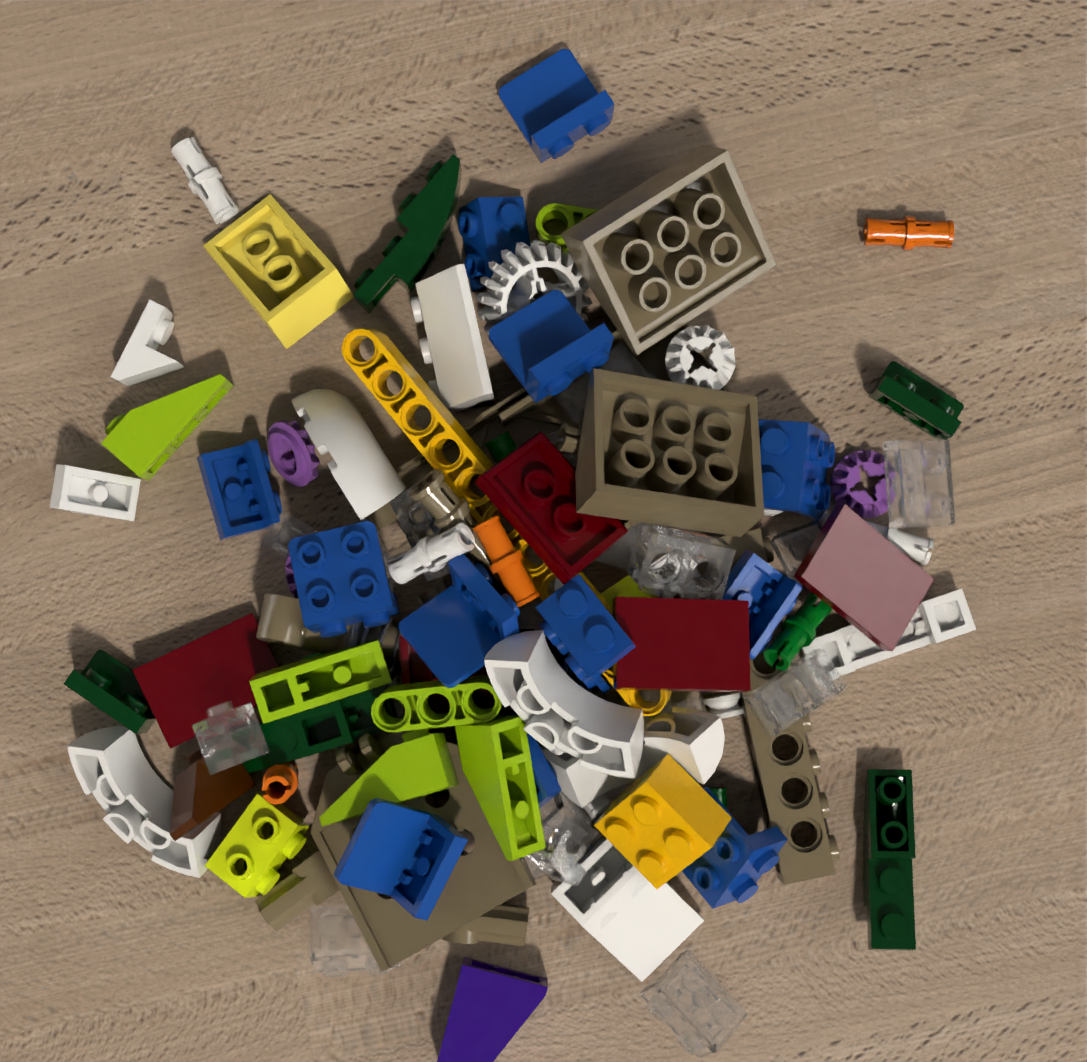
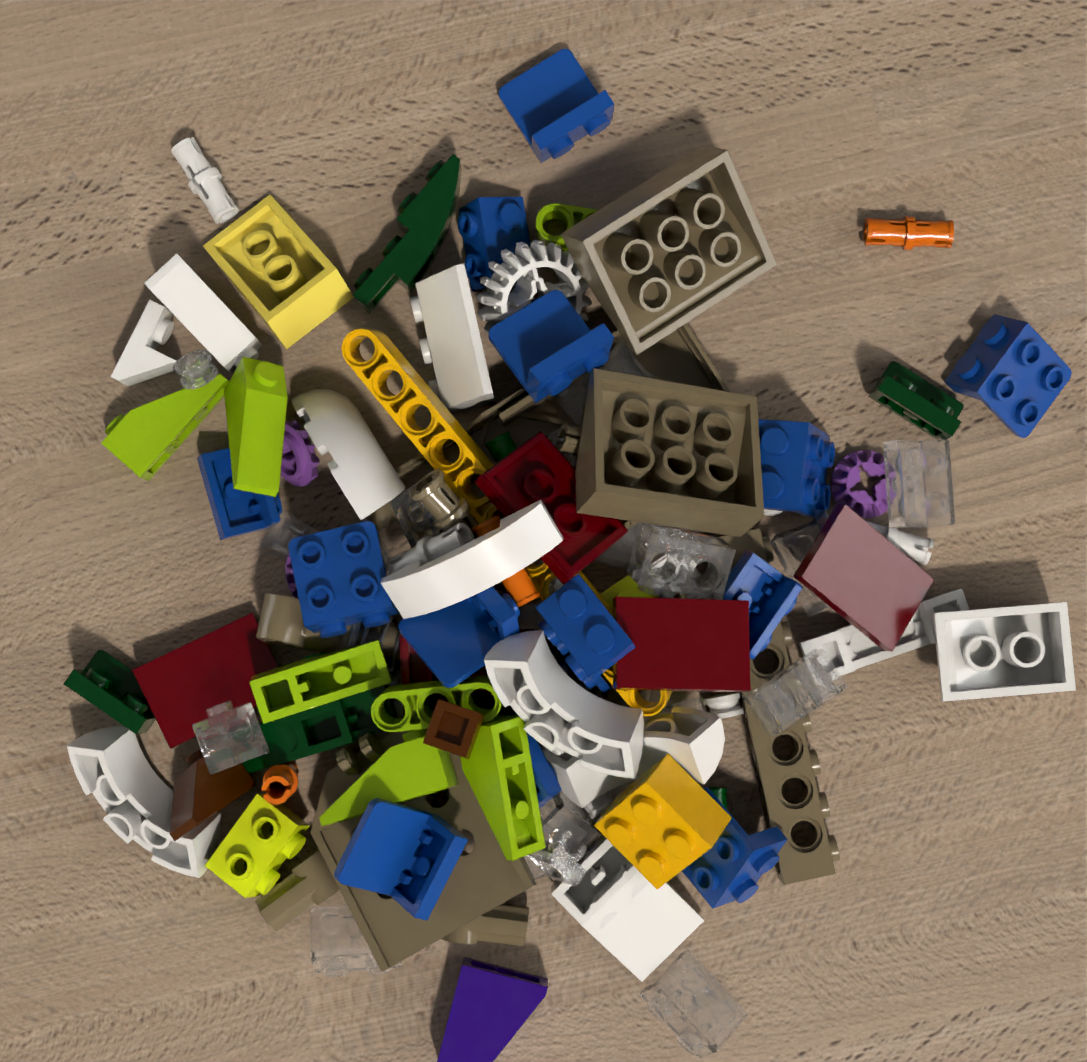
(94, 493): white slope -> none
(195, 369): none -> clear bush
(203, 313): none -> white slope
(256, 425): none -> lime slope
(453, 729): none -> reddish brown plate
(475, 565): none -> white slope
(697, 338): white gear -> none
(797, 632): green pin -> none
(888, 859): dark green slope -> none
(1004, 651): none -> white slope
(1011, 373): none -> blue bracket

